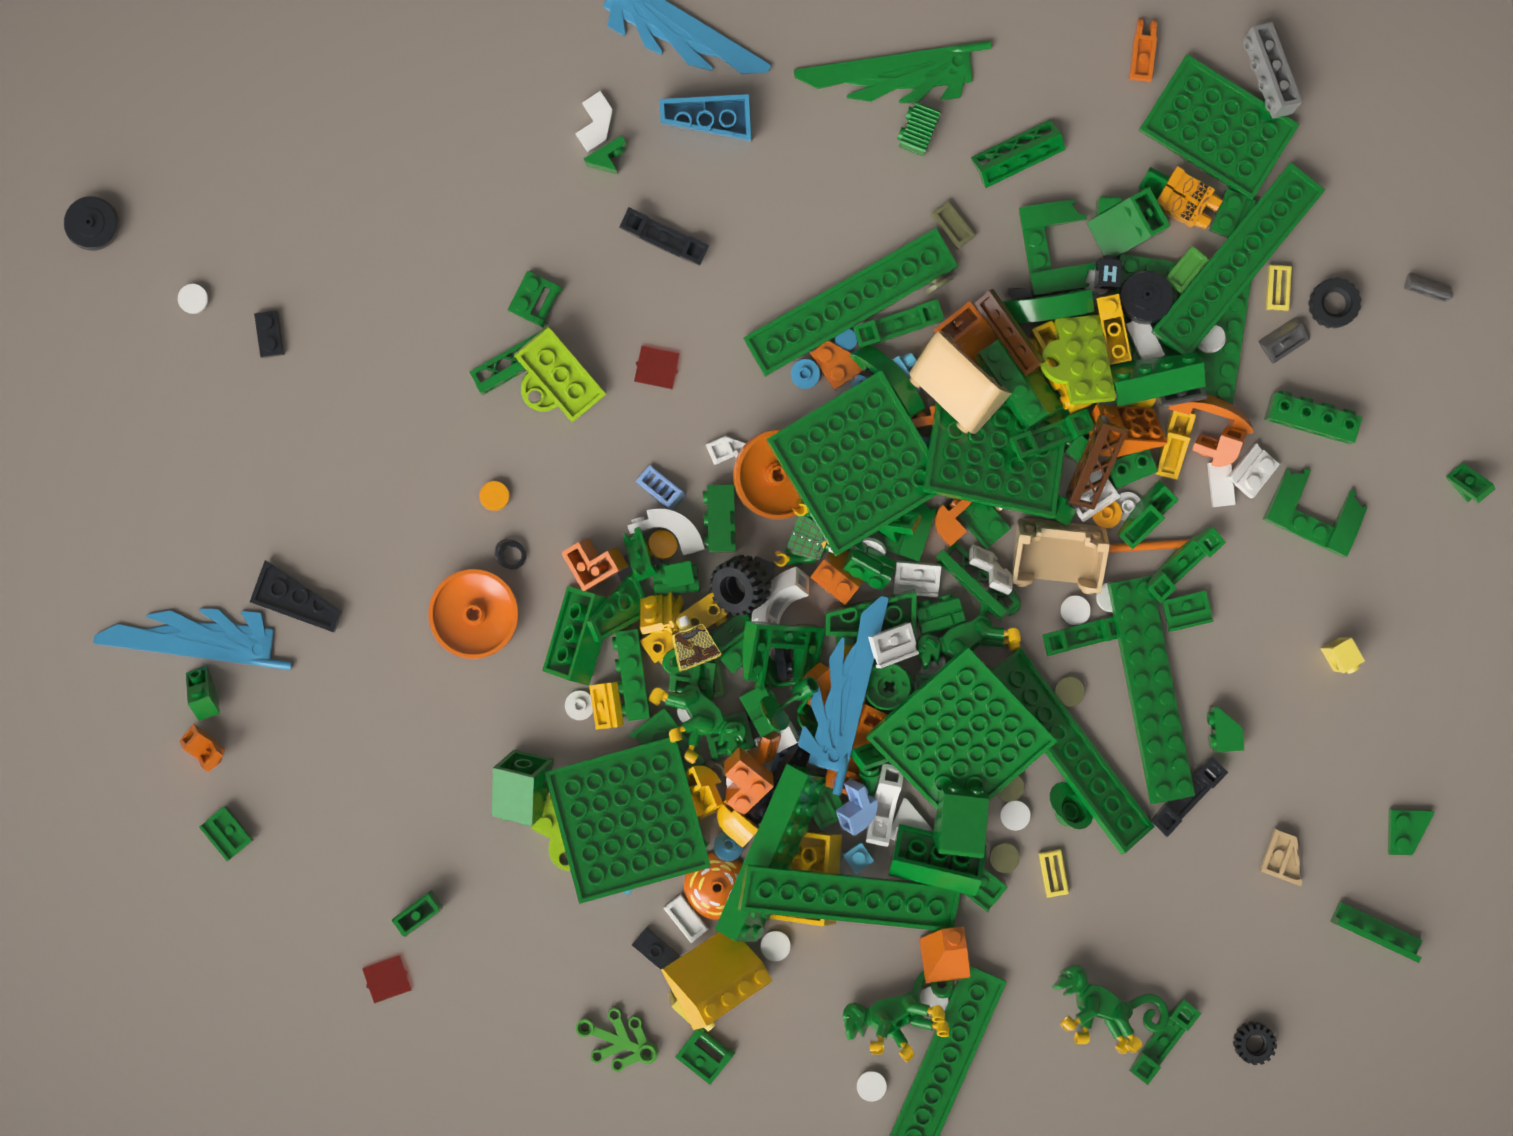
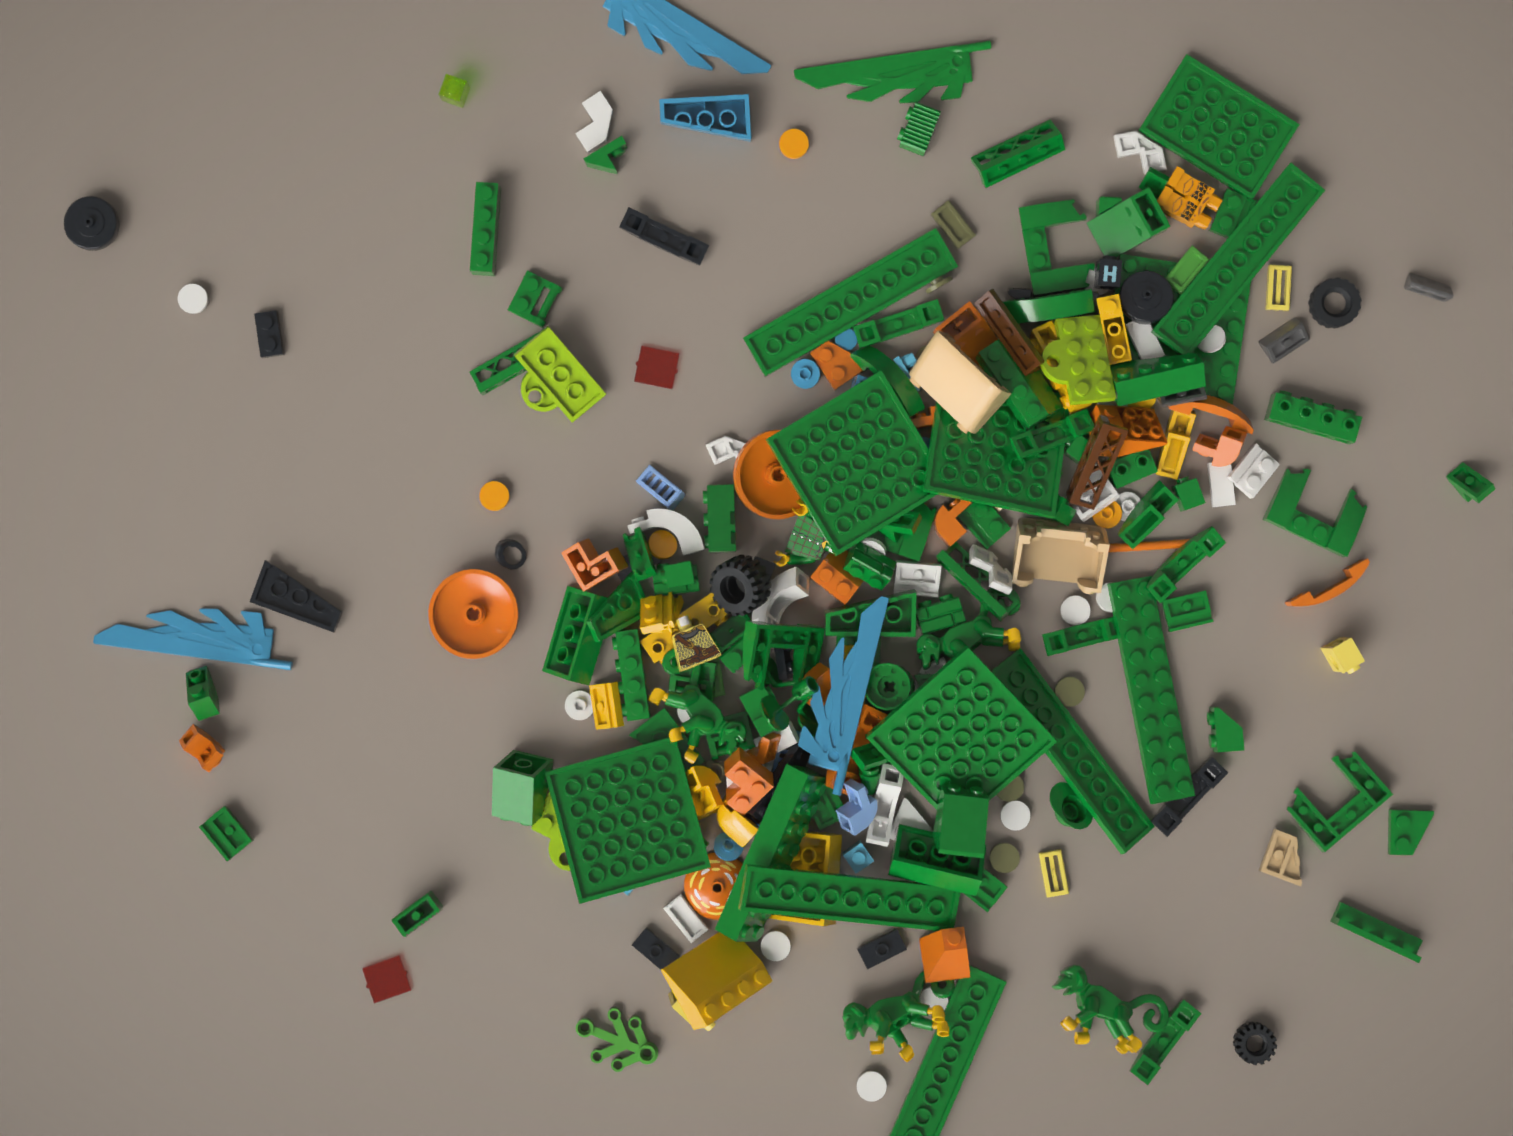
(454, 90): none -> clear neon green brick
(485, 229): none -> green brick
(701, 1061): green plate -> none
(793, 143): none -> light orange piece
(881, 948): none -> black plate
(893, 645): white plate -> none
(1135, 143): none -> white tile
(1143, 53): orange hinge -> none
(1188, 493): none -> green brick
(1272, 70): light grey brick -> none
(1352, 573): none -> orange slope
(1370, 796): none -> green wedge

